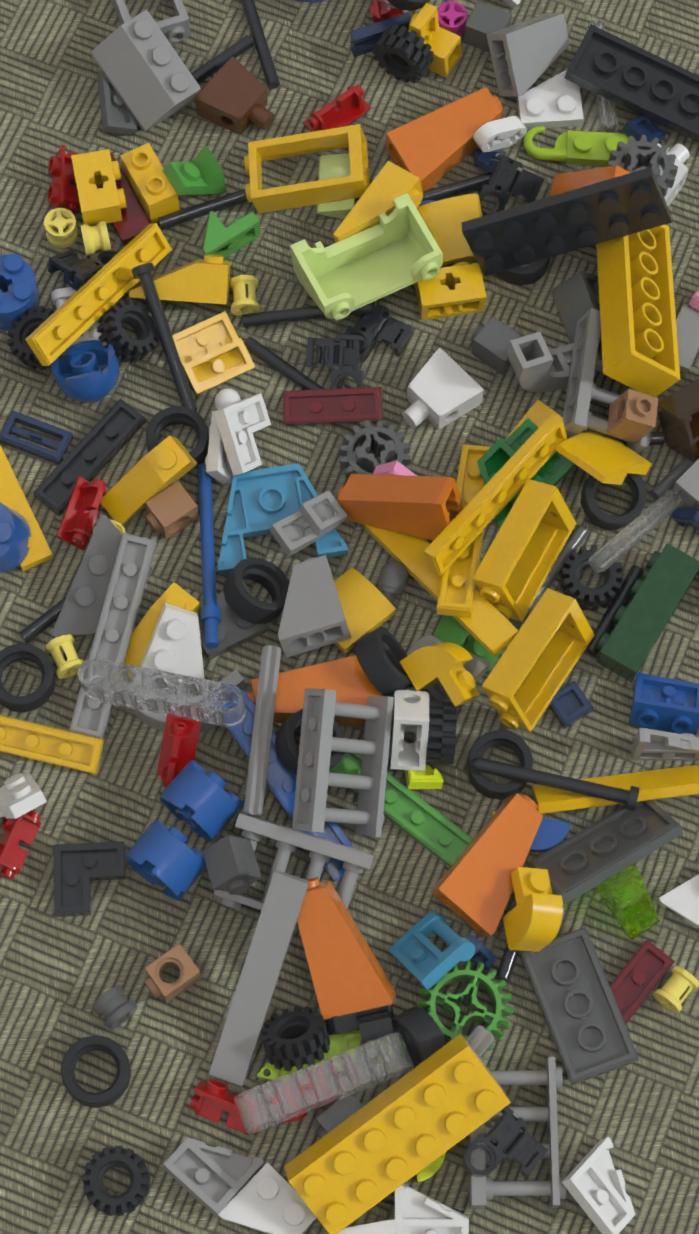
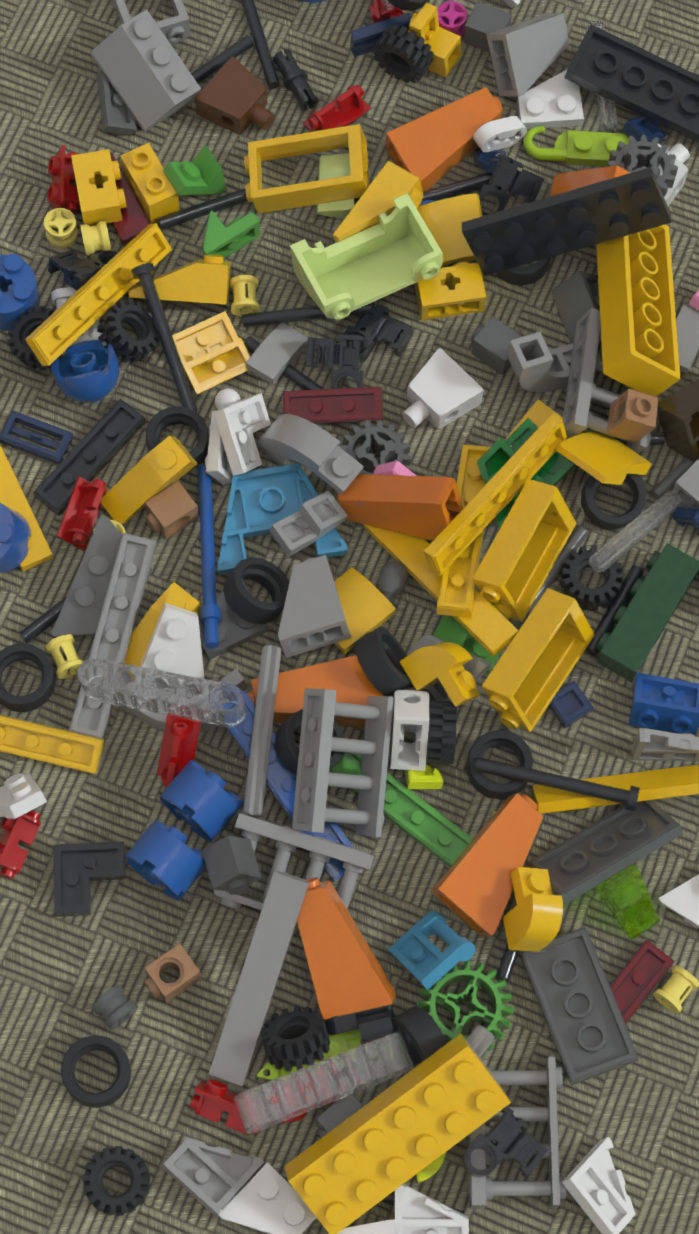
(276, 352): none -> light grey slope
(295, 79): none -> black pin
(311, 446): none -> light grey arch
(482, 953): dark blue tile -> none
(549, 835): blue tile -> none

